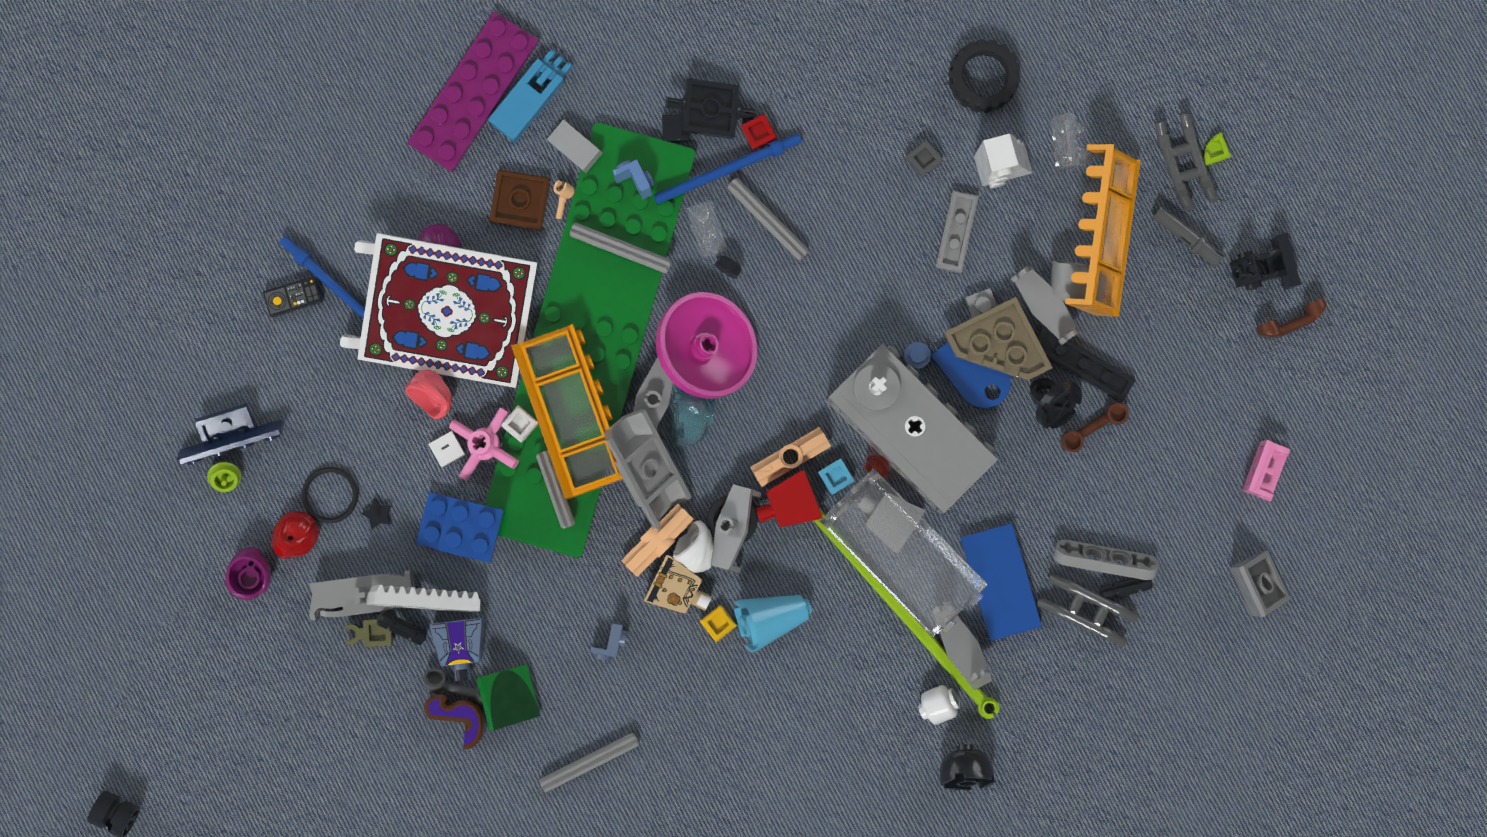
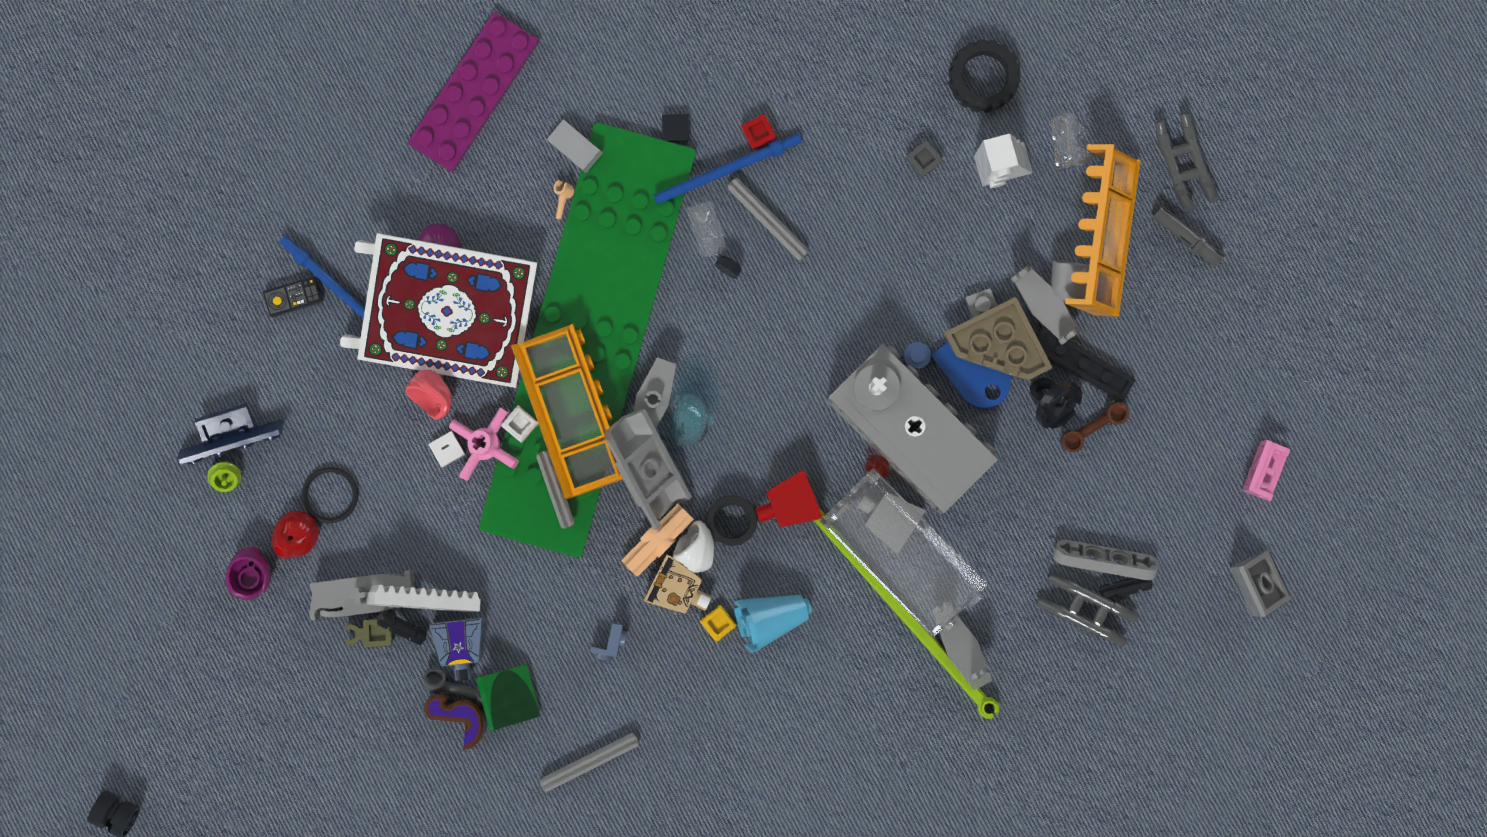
(377, 514): black piece -> none
(460, 527): blue bracket -> none
(519, 200): reddish brown tile -> none
(524, 102): dark azure hinge -> none
(620, 248): light grey axle -> none
(641, 179): medium blue bracket -> none
(706, 345): dark pink dish -> none
(709, 108): black plate -> none
(732, 527): light grey piece -> none
(805, 447): light nougat piece -> none
(836, 476): medium azure plate -> none
(939, 704): white head -> none
(956, 232): light grey tile -> none
(966, 768): black cylinder -> none
(1008, 598): blue tile -> none
(1216, 150): lime tile -> none
(1279, 264): black tile -> none
(1314, 311): copper bar -> none

